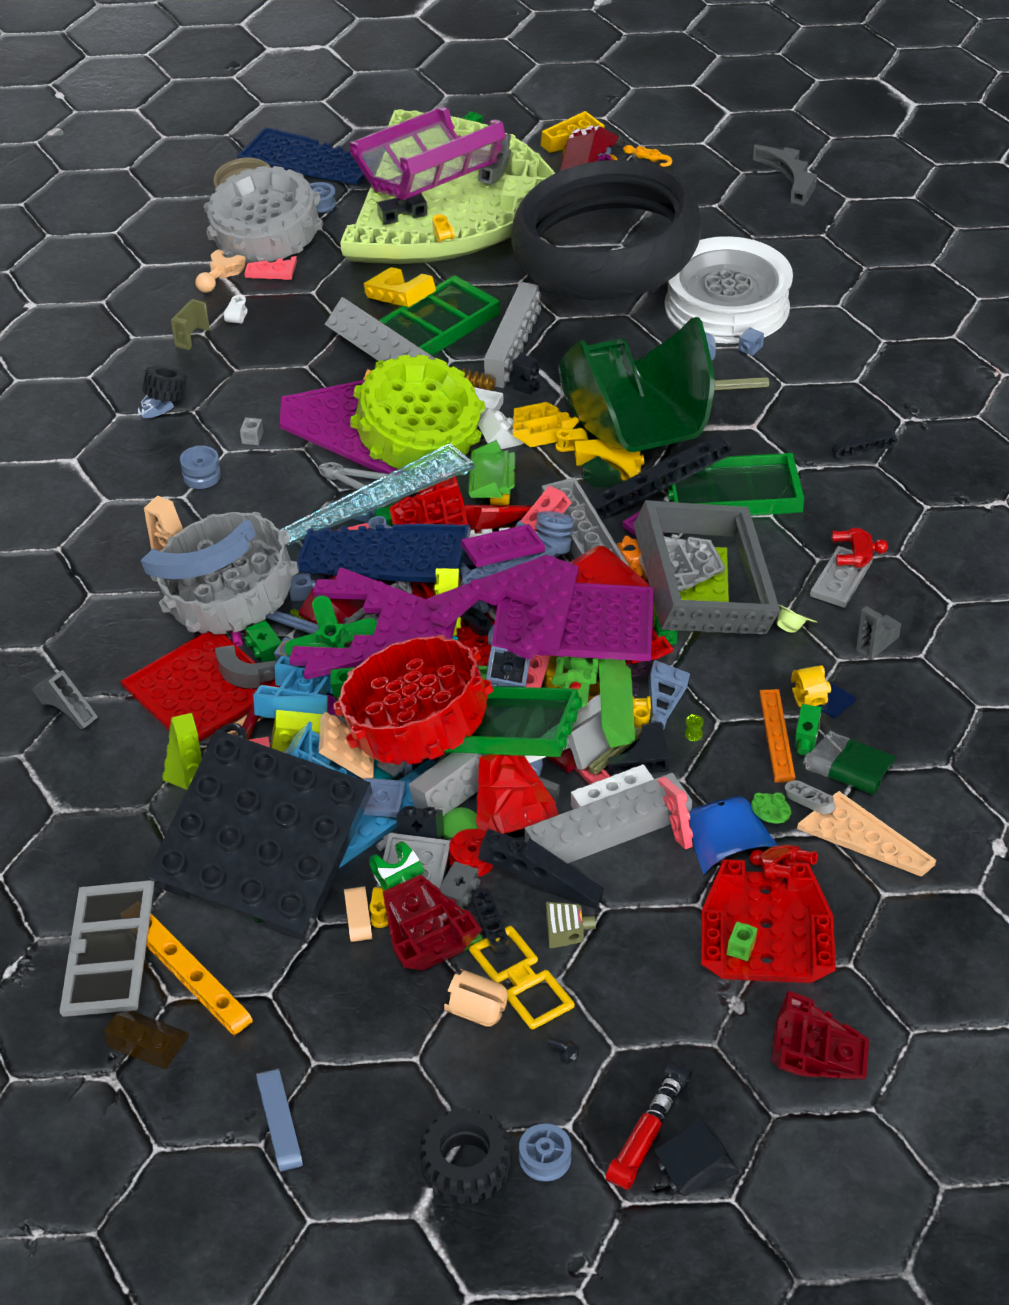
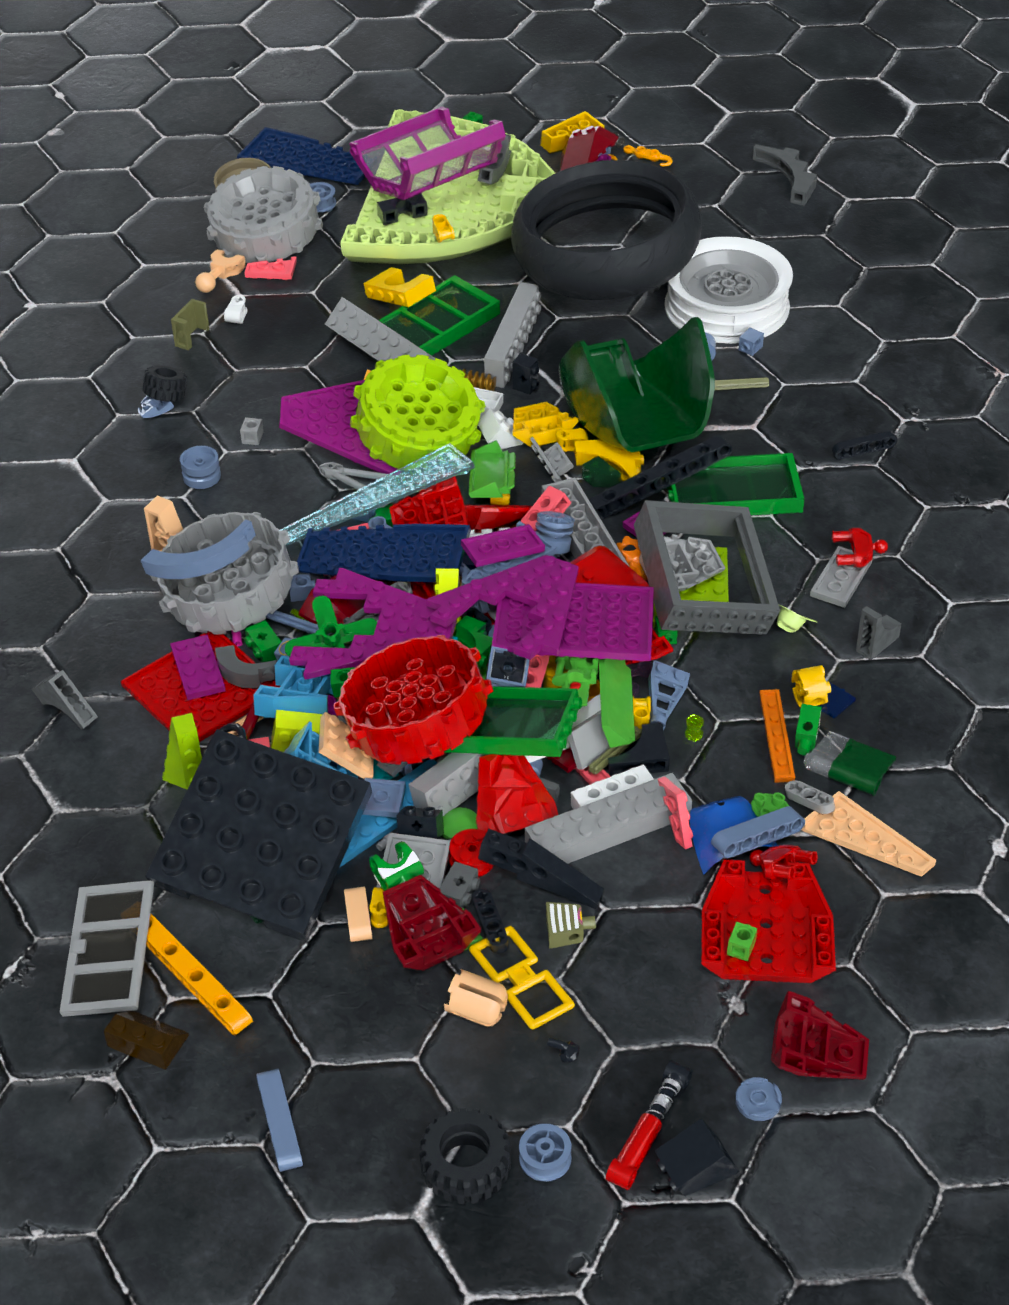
(197, 667): none -> magenta plate
(473, 634): none -> green arch
(555, 458): none -> light grey bracket
(758, 832): none -> sand blue beam
(758, 1099): none -> sand blue tile

